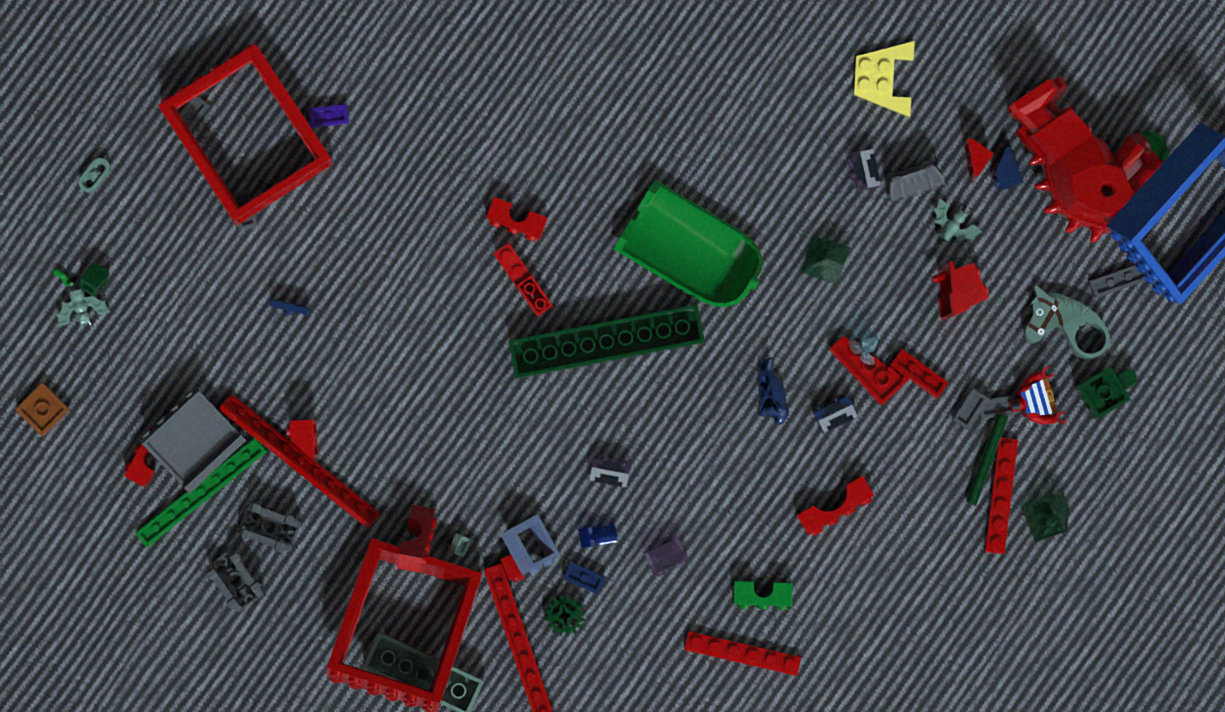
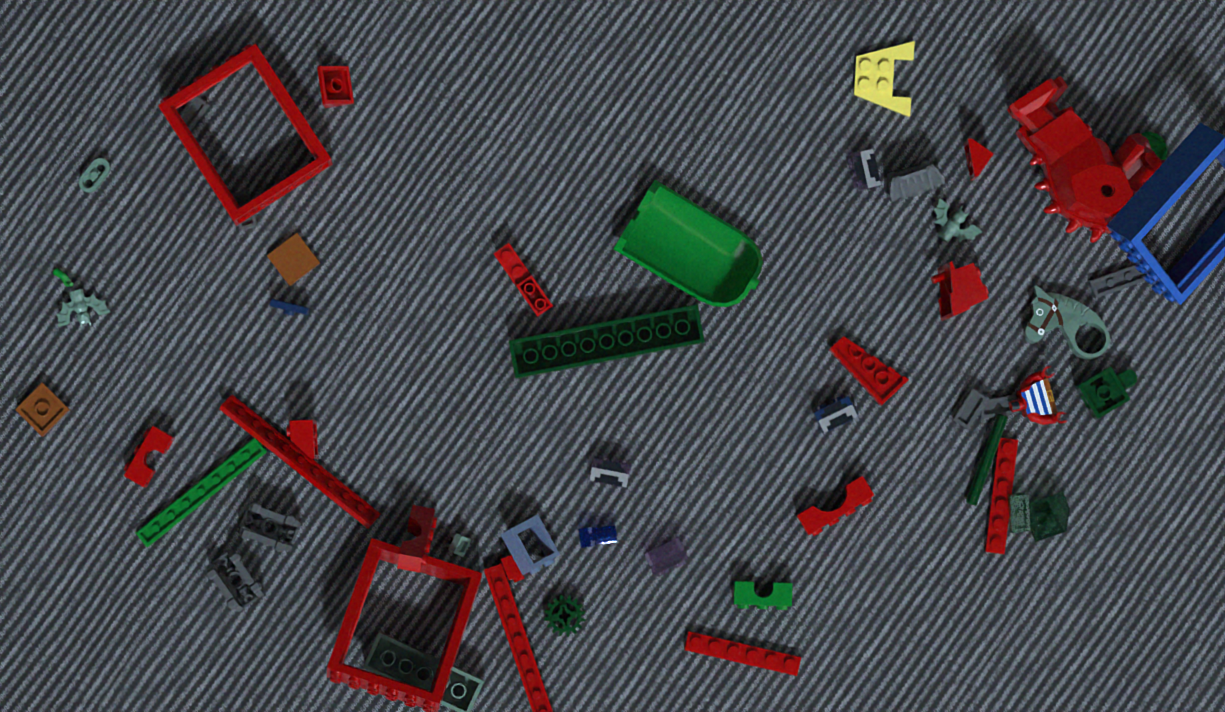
(94, 279): dark green brick -> none
(192, 440): dark grey panel -> none
(293, 259): none -> dark orange tile
(329, 116): dark purple plate -> none
(335, 86): none -> red slope
(531, 227): red arch -> none
(584, 578): dark blue plate -> none
(771, 394): dark blue animal -> none
(825, 259): clear green slope -> none
(867, 346): clear light blue plant -> none
(919, 374): red plate -> none
(1007, 172): dark blue slope -> none
(1019, 512): none -> clear green plate

